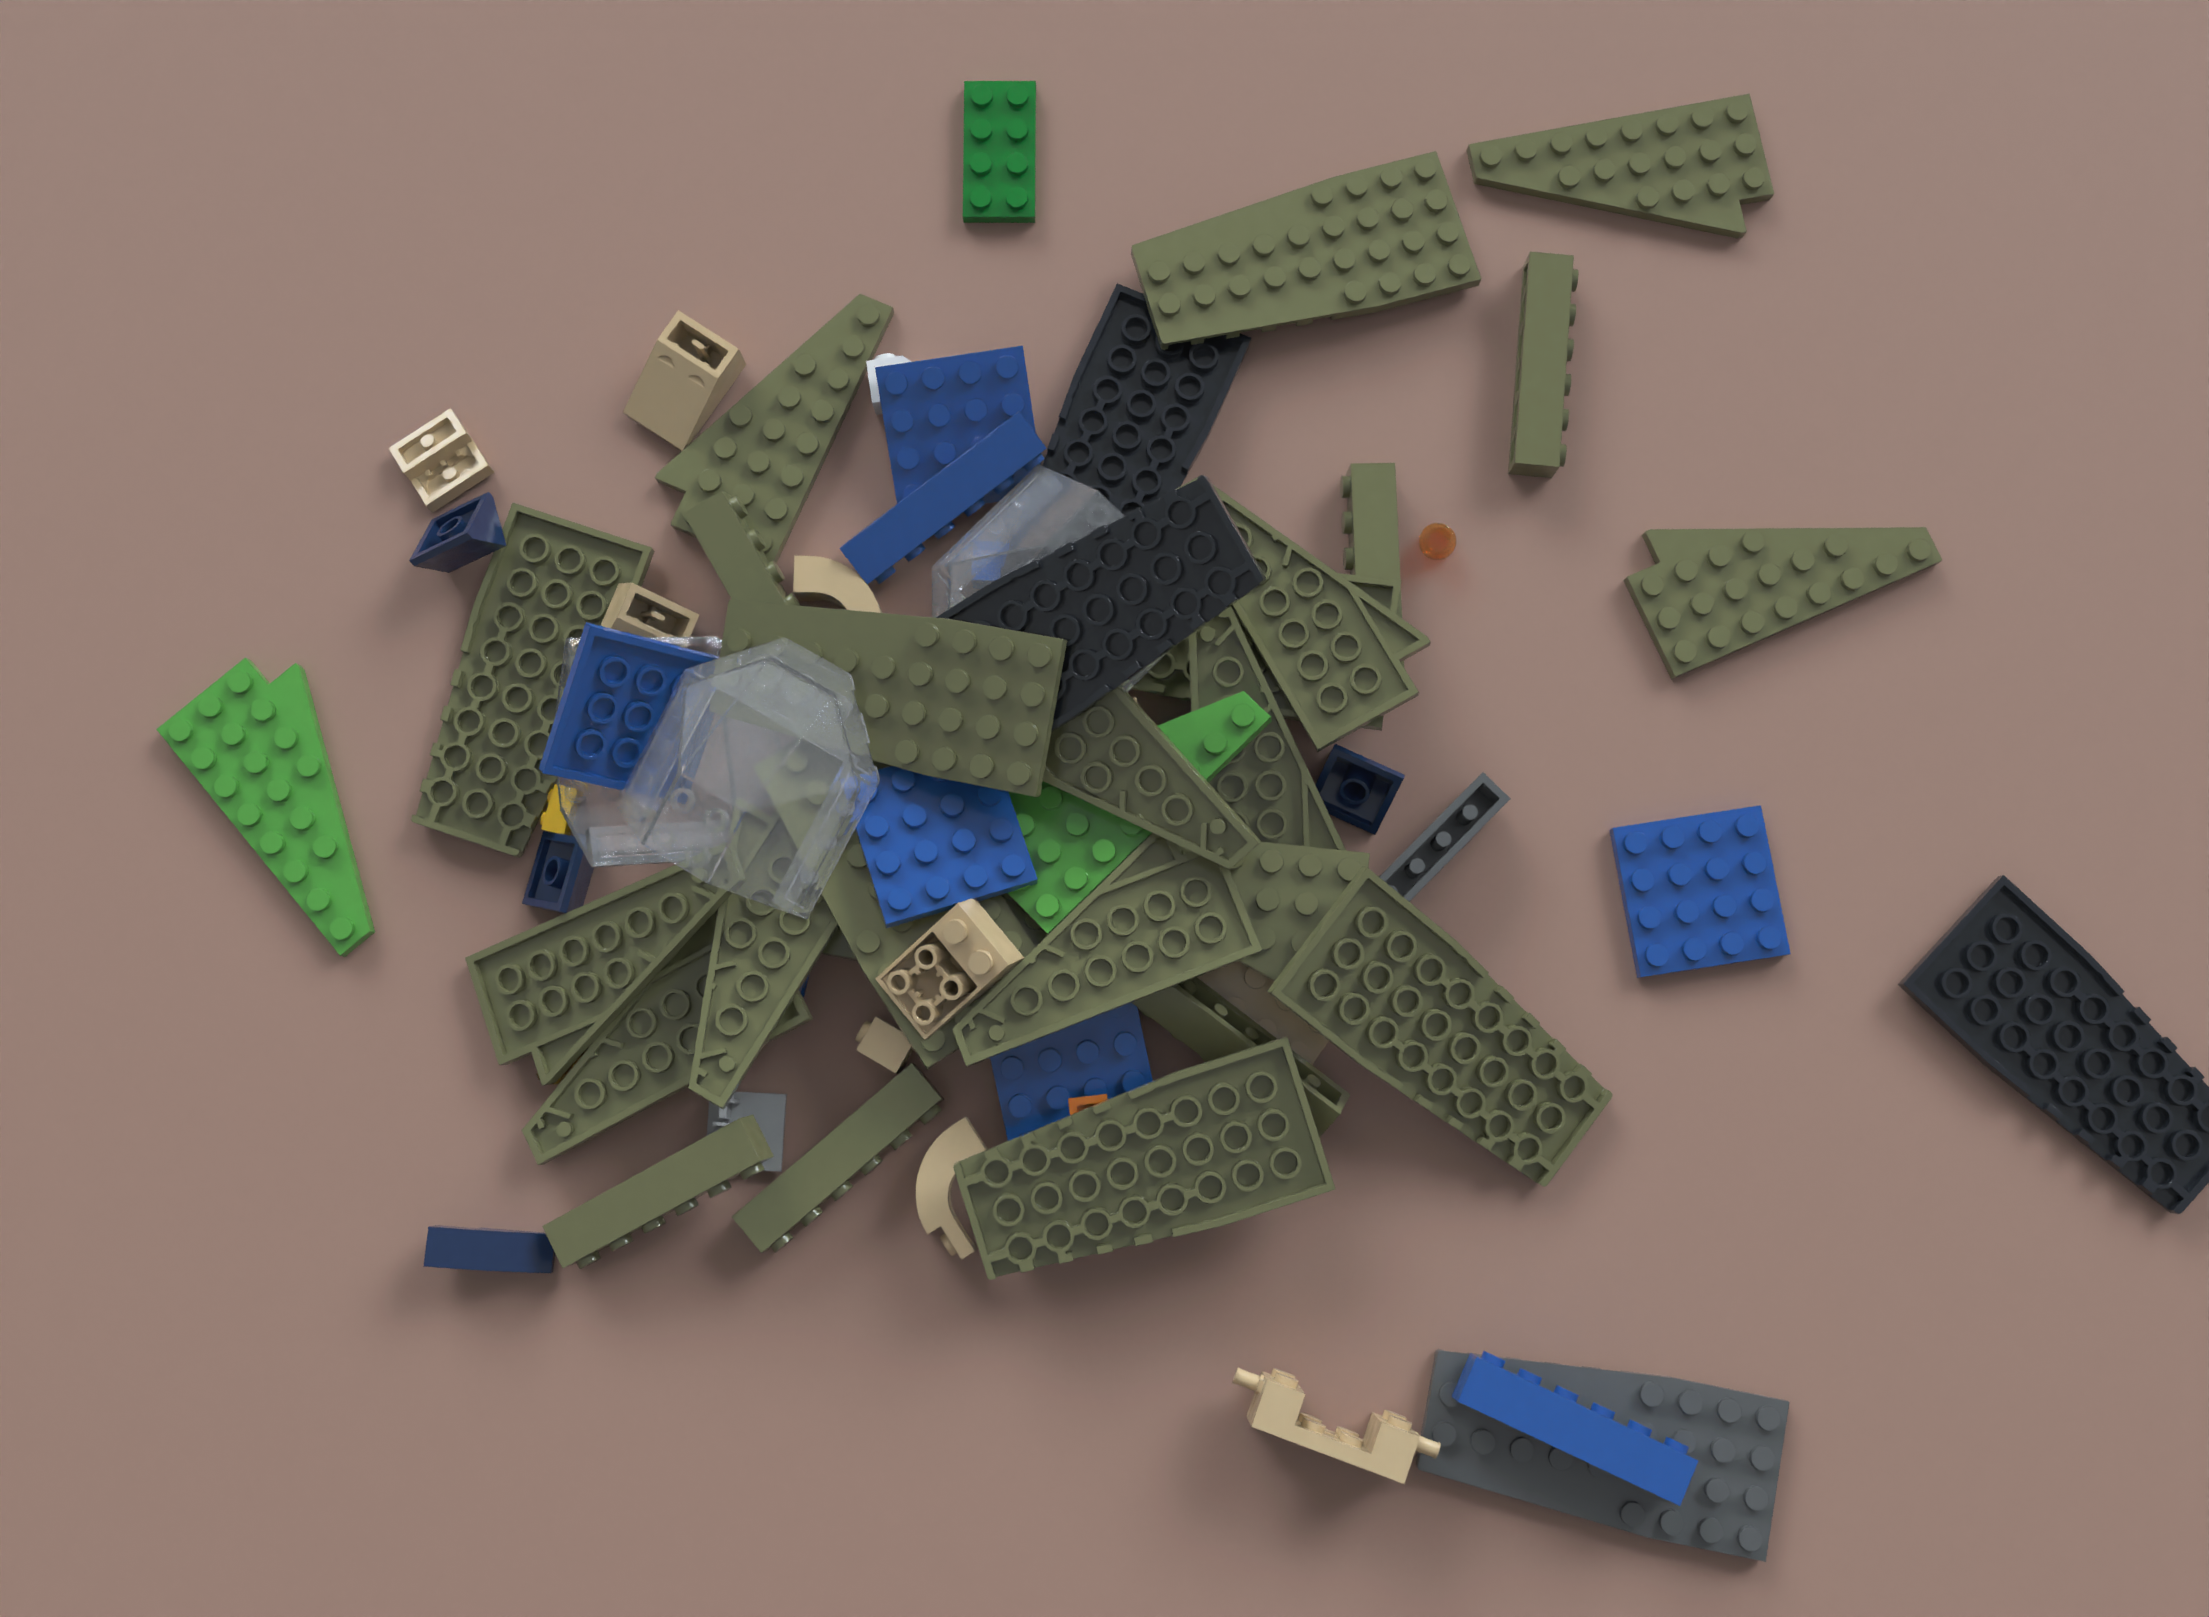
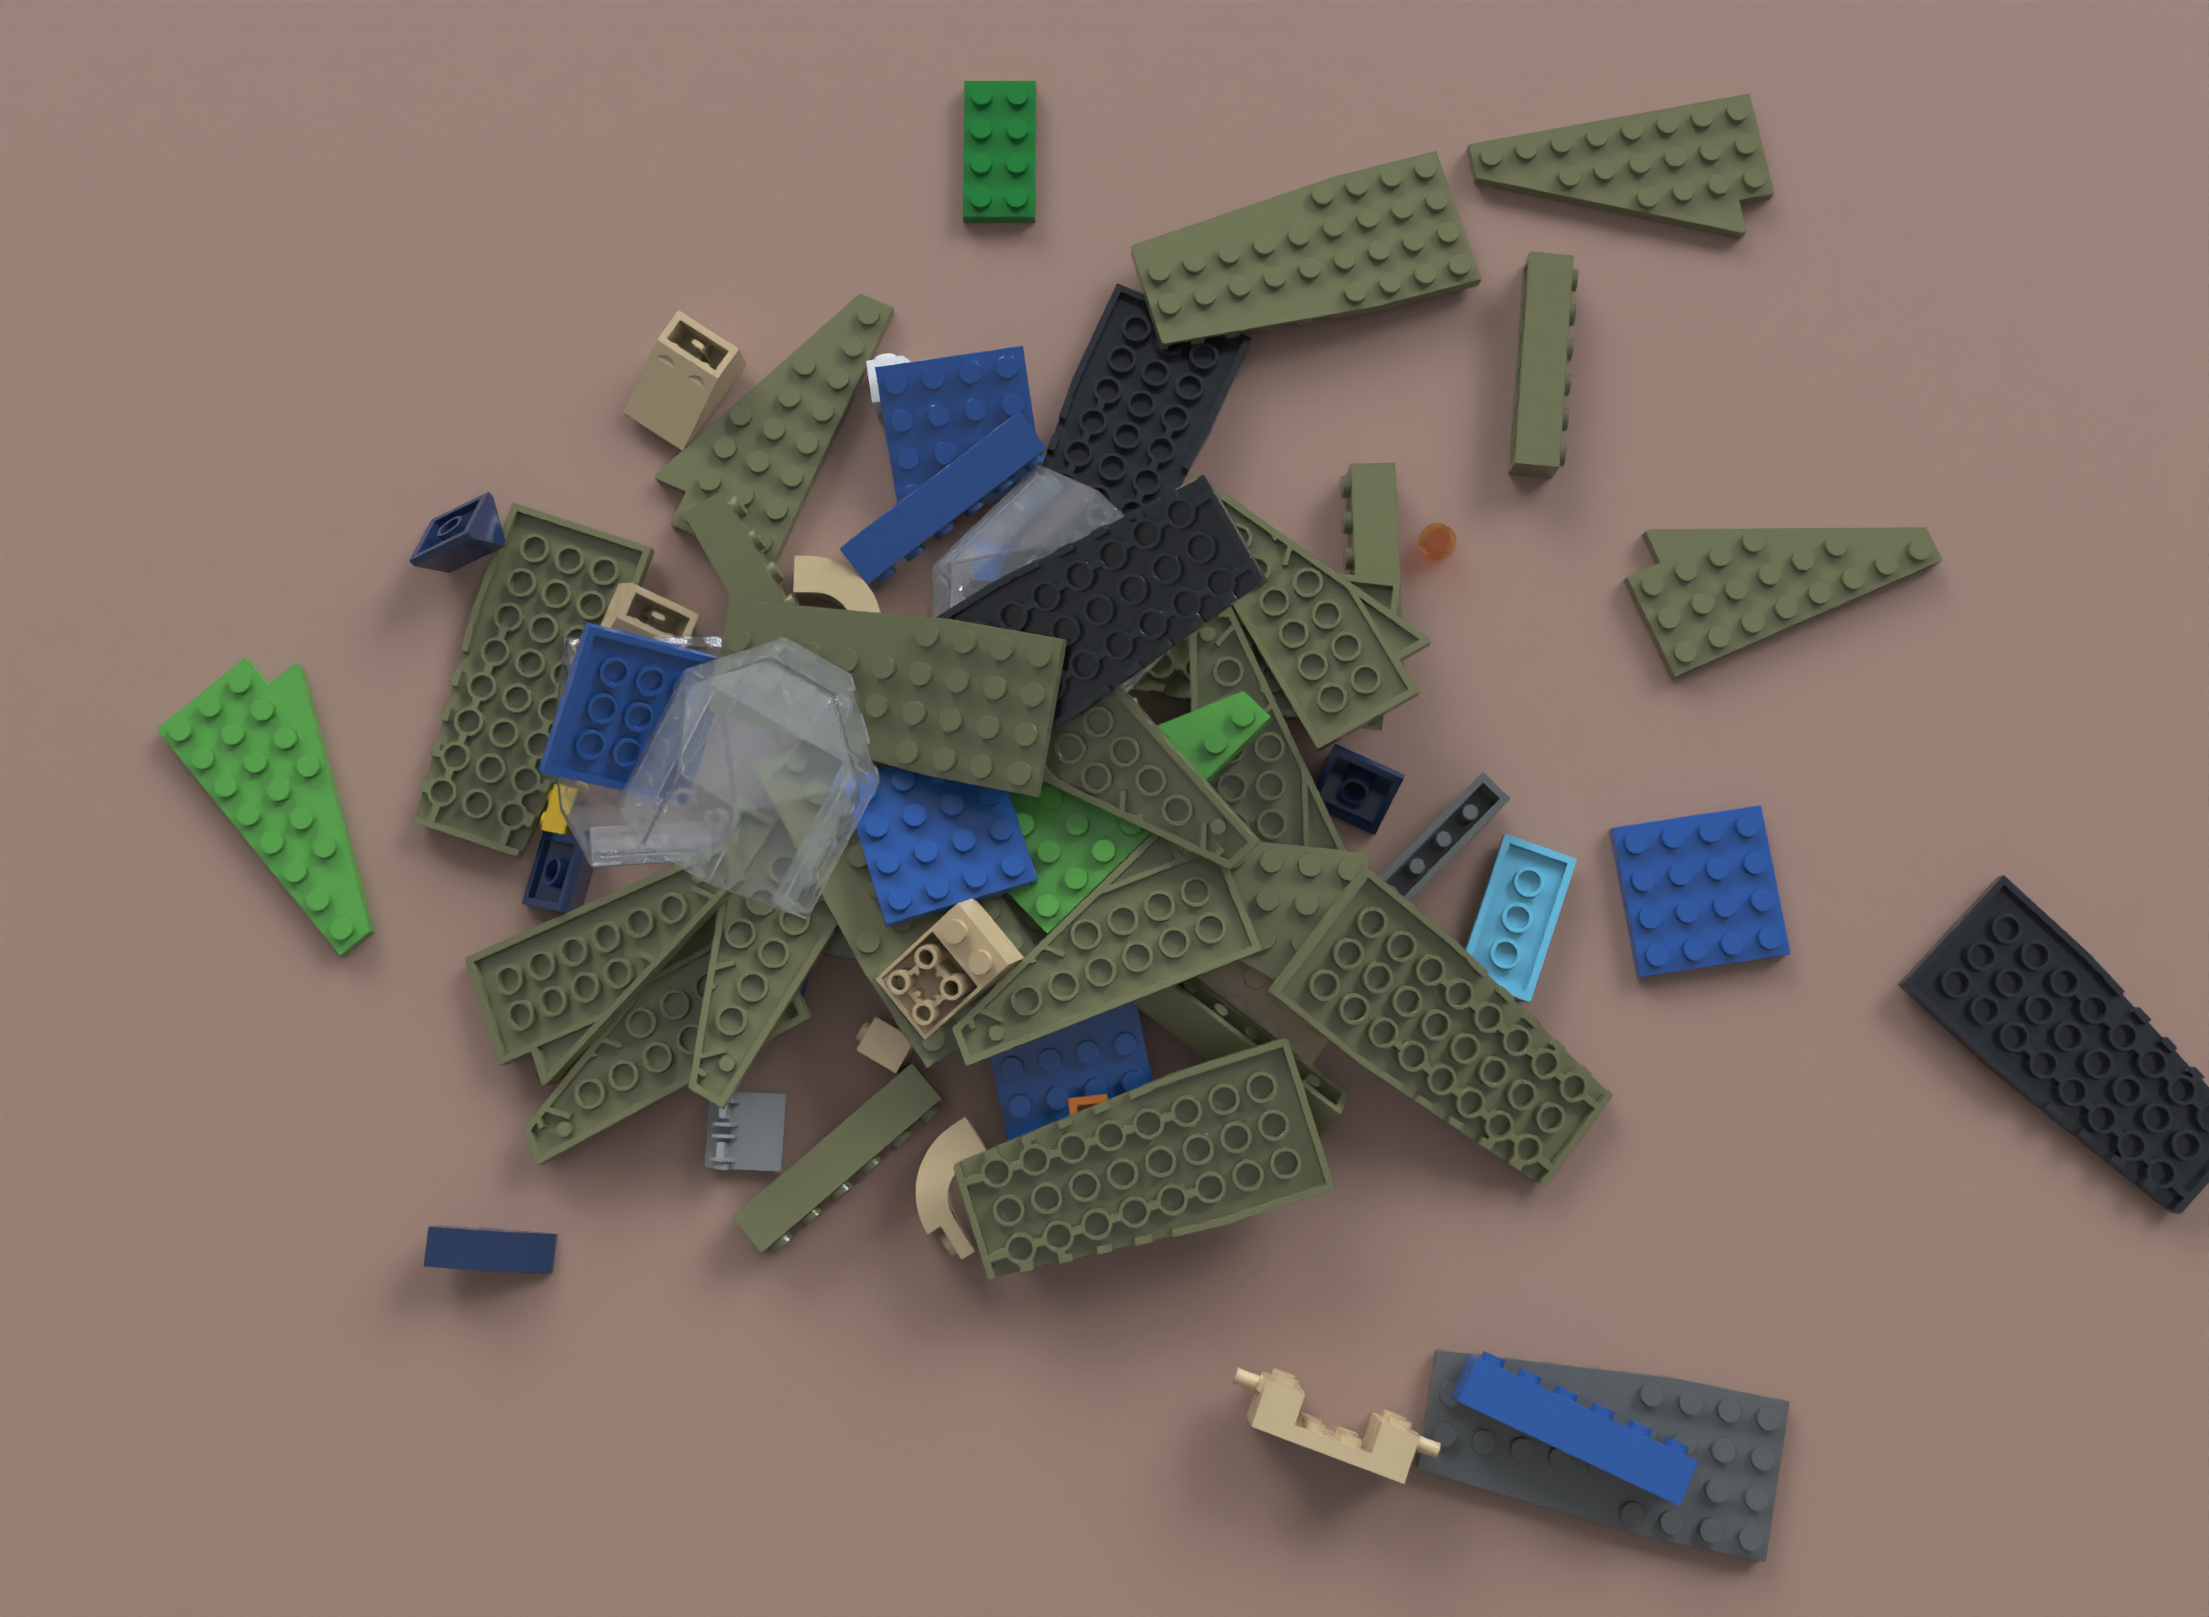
(441, 460): tan slope -> none
(658, 1191): olive brick -> none
(1519, 913): none -> medium azure plate

